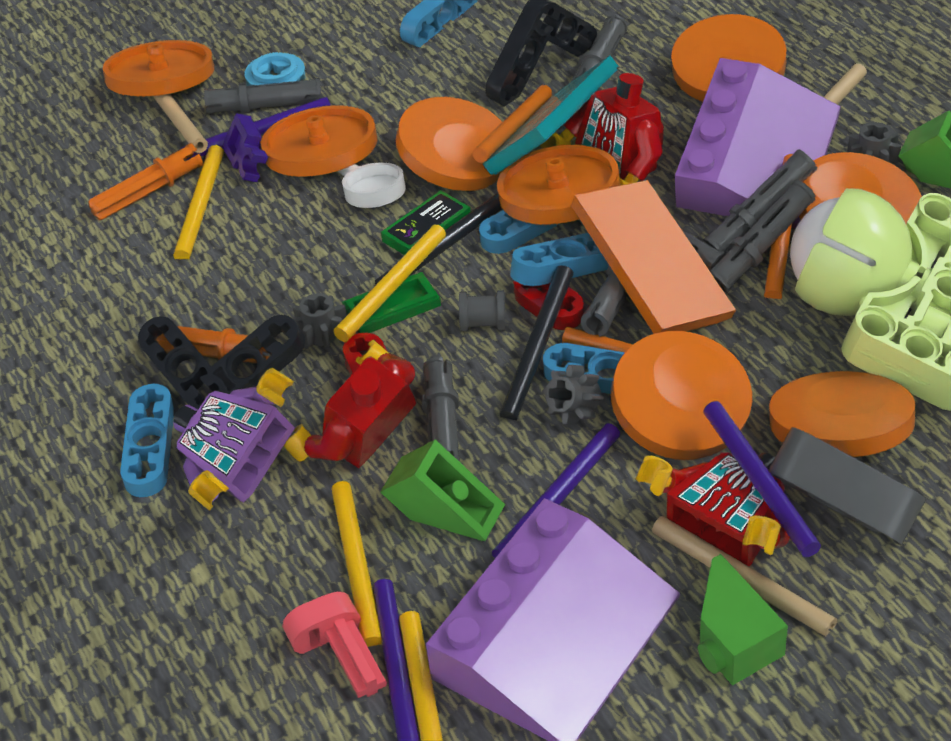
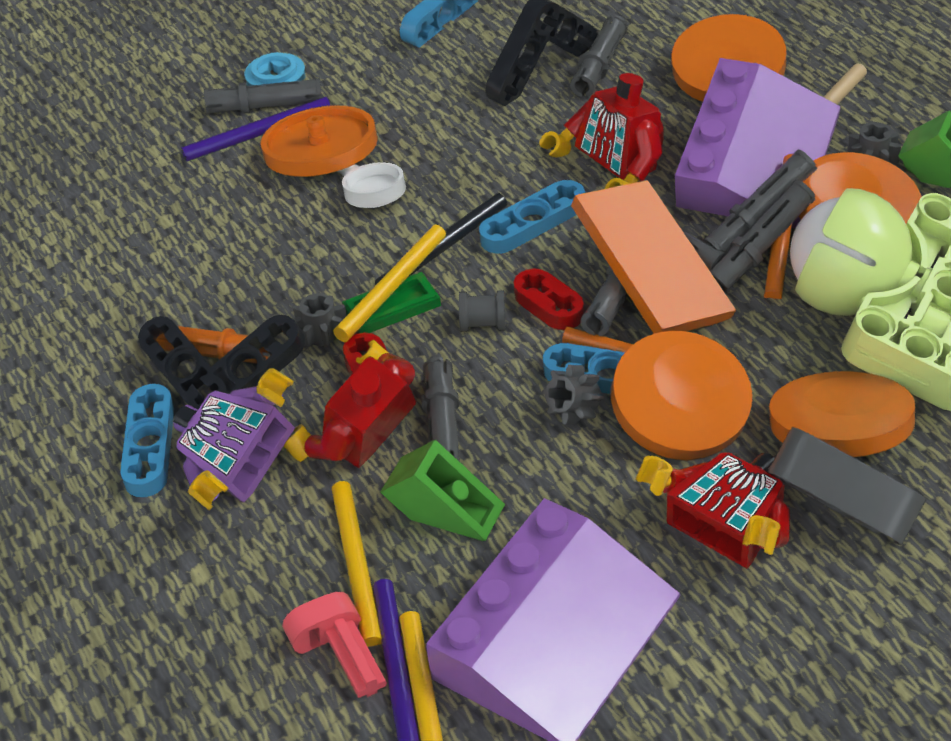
(145, 182): orange axle -> none
(158, 68): orange piece -> none
(182, 122): tan piece -> none
(198, 203): yellow bar -> none
(243, 147): dark purple plate -> none
(438, 210): tile -> none
(439, 141): orange piece -> none
(512, 124): orange bar -> none
(536, 343): black bar -> none
(538, 262): dark azure beam -> none
(546, 181): orange piece -> none
(551, 116): teal tile -> none
(570, 476): dark purple bar -> none
(737, 626): bright green slope -> none
(762, 480): dark purple bar -> none
(765, 587): tan piece -> none

